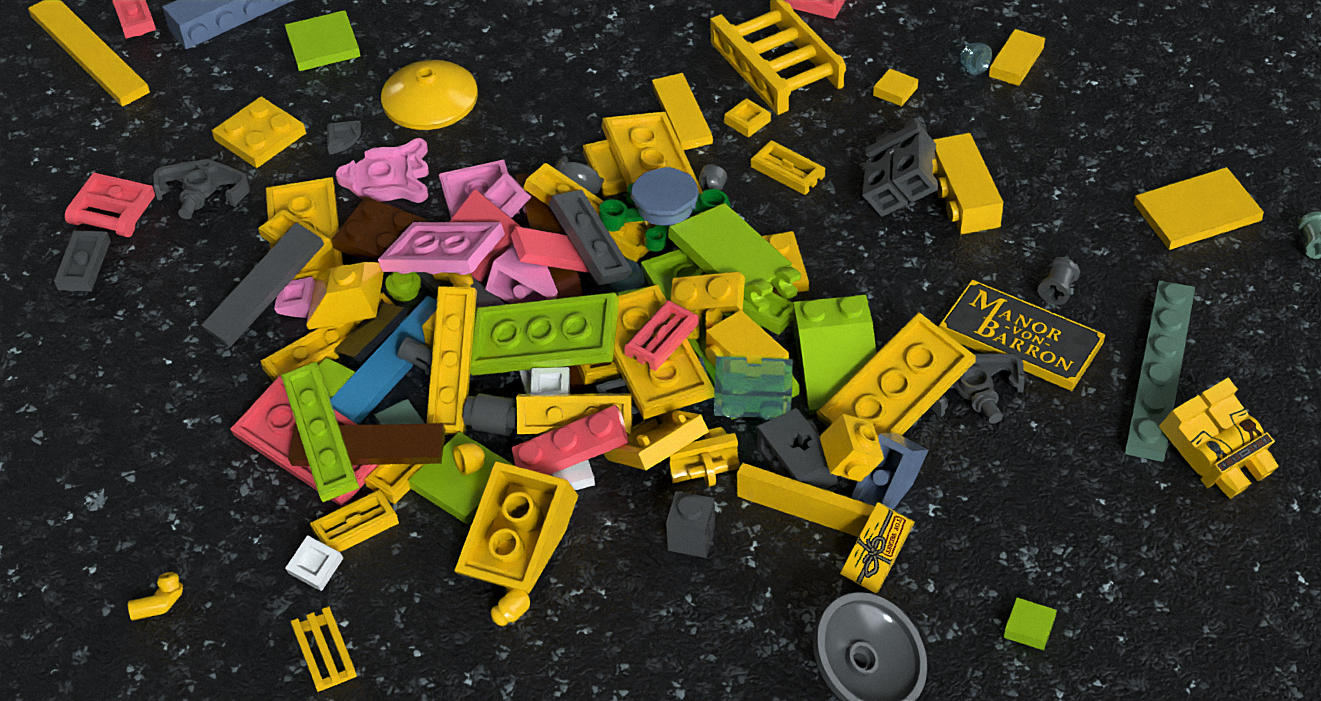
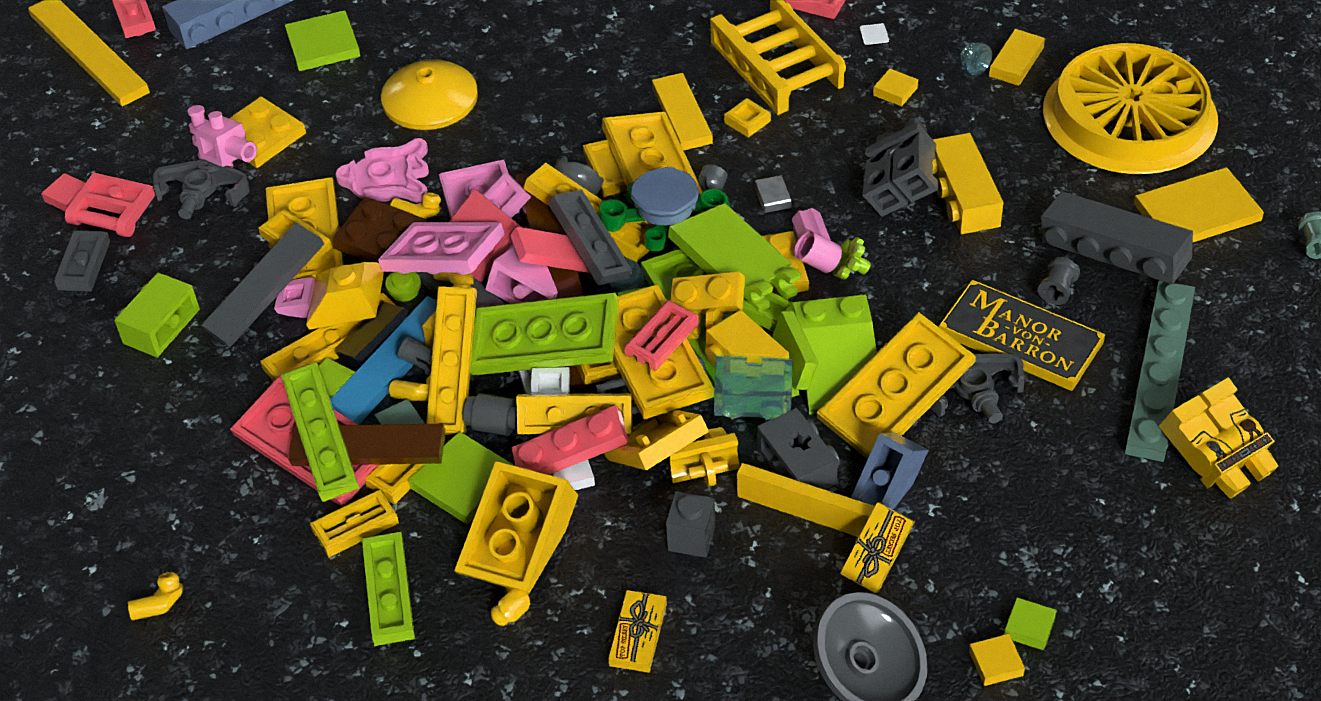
(62, 191): none -> coral tile
(157, 314): none -> lime brick
(219, 138): none -> bright pink piece
(314, 563): white plate -> none
(314, 623): yellow tile -> none
(342, 135): dark grey tile -> none
(388, 589): none -> lime plate
(410, 390): none -> yellow arm
(426, 209): none -> yellow arm
(468, 458): yellow hinge -> none
(637, 631): none -> yellow tile
(772, 194): none -> flat silver piece
(784, 170): yellow tile -> none
(793, 339): none -> lime tile
(814, 242): none -> bright pink piece
(851, 259): none -> lime plant
(851, 447): yellow brick -> none
(874, 34): none -> white sticker
(996, 659): none -> yellow tile
(1071, 114): none -> yellow piece
(1117, 237): none -> dark grey brick

